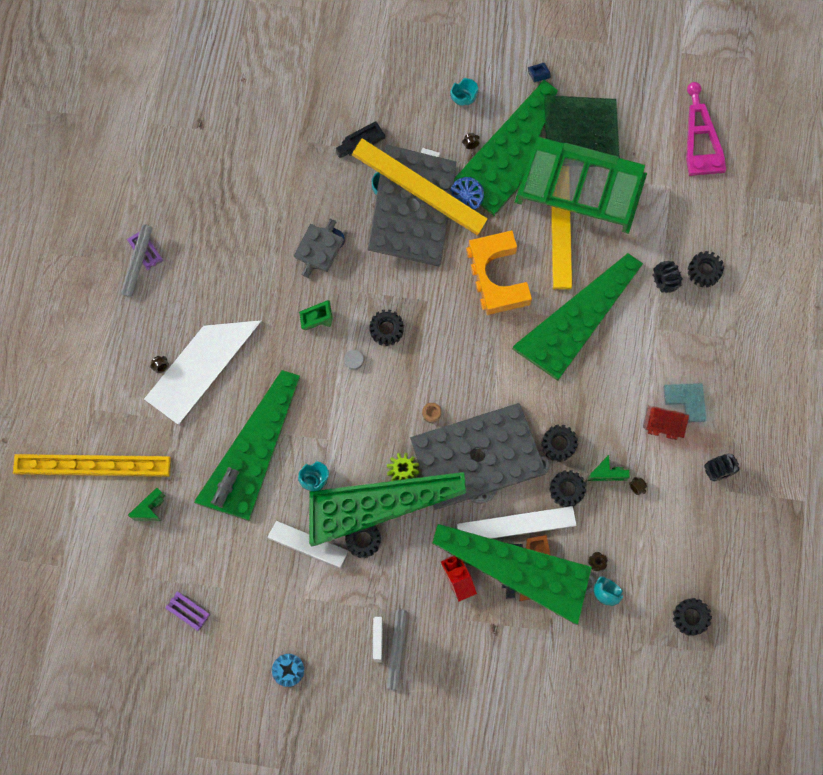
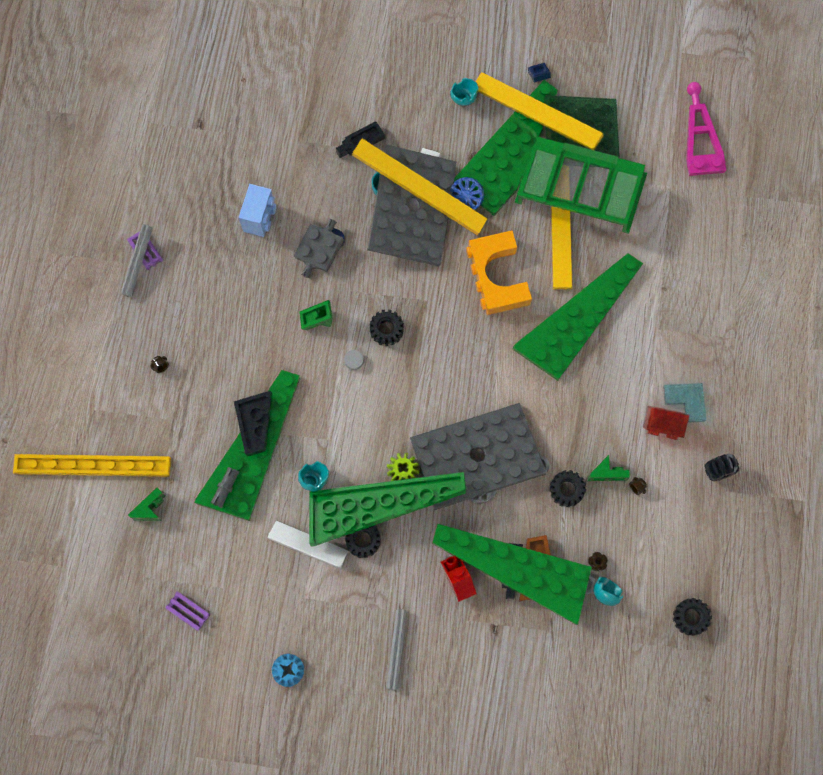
(198, 367): white sticker -> none
(253, 421): none -> black wing
(257, 210): none -> light blue brick
(377, 639): white tile -> none
(431, 412): medium nougat tile -> none
(471, 141): dark brown plate -> none
(521, 523): white tile -> none
(539, 111): none -> yellow tile
(565, 433): black tyre -> none
(667, 276): black gear -> none
(710, 260): black tyre -> none

